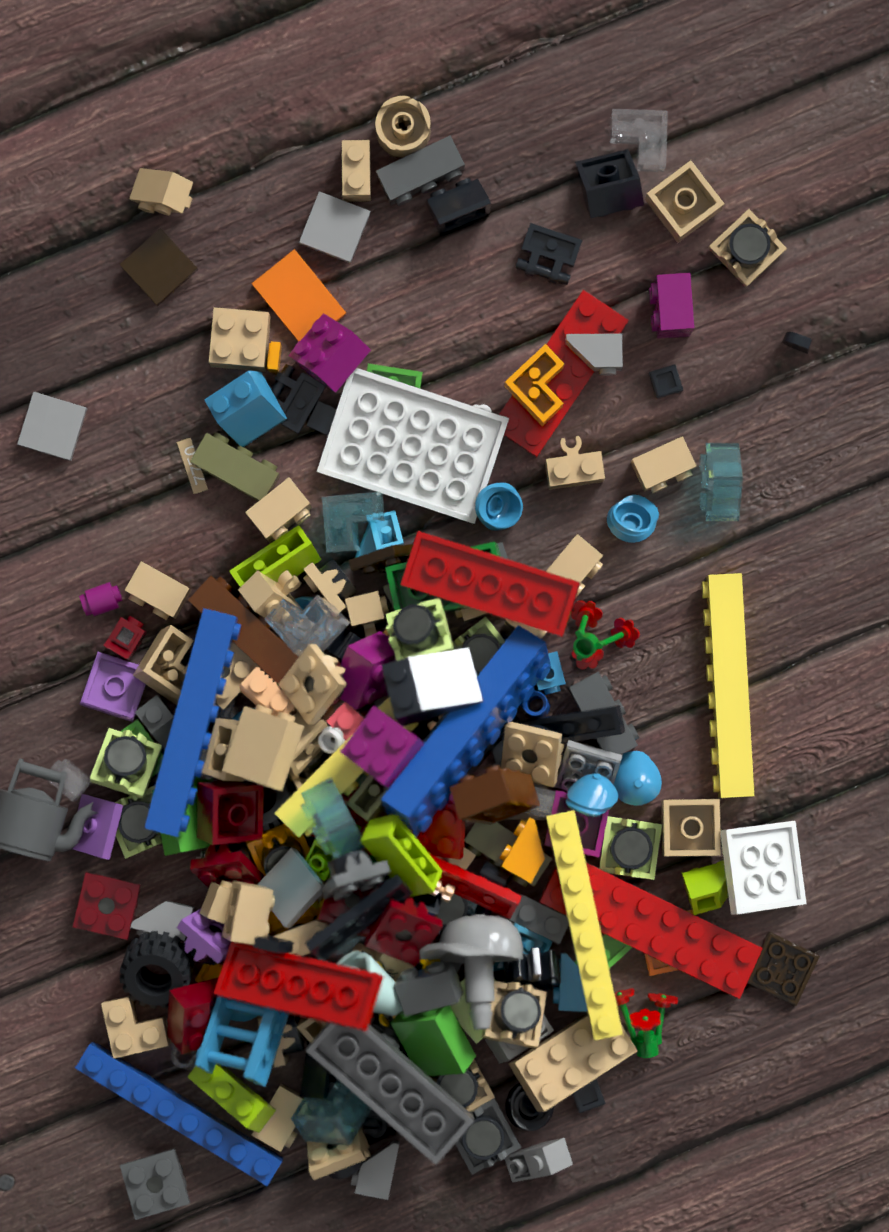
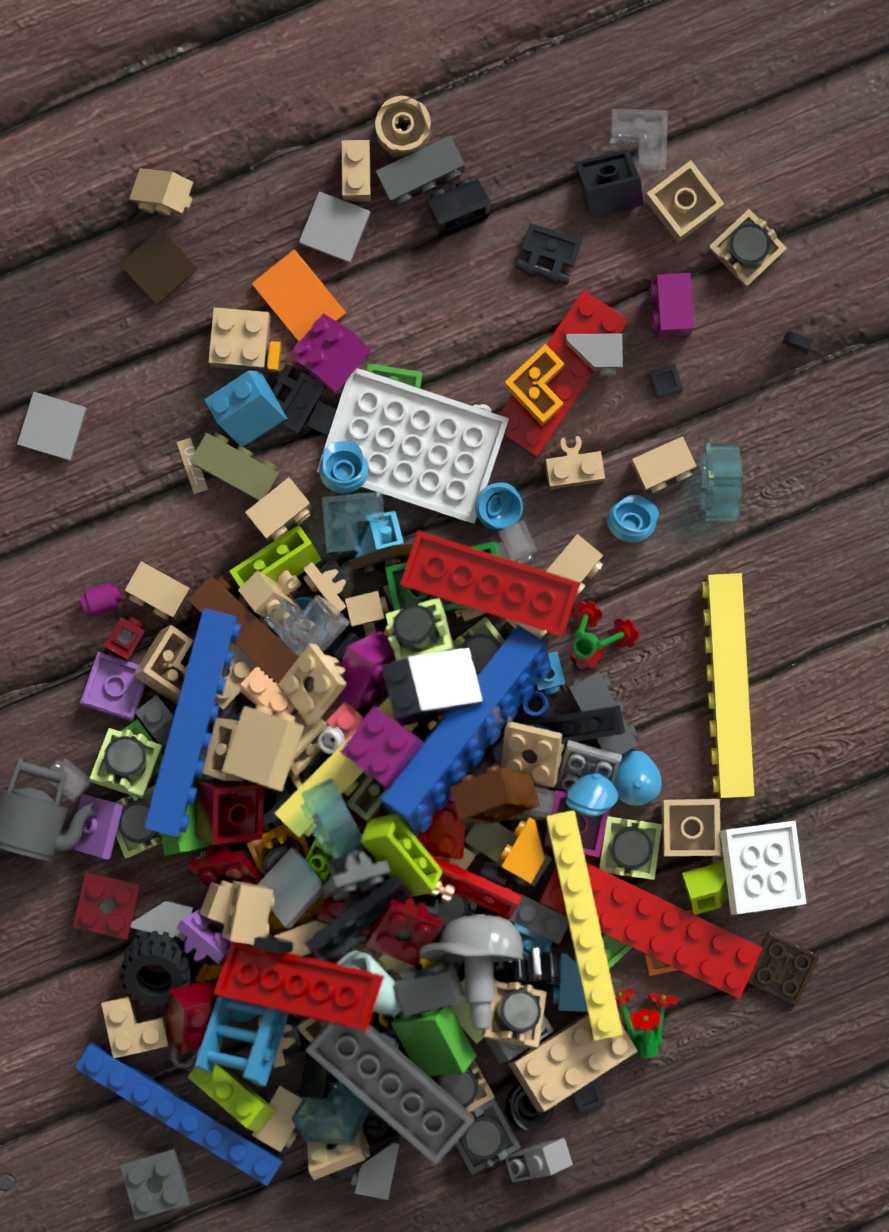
(343, 467): none -> dark azure hat
(518, 543): none -> clear brick

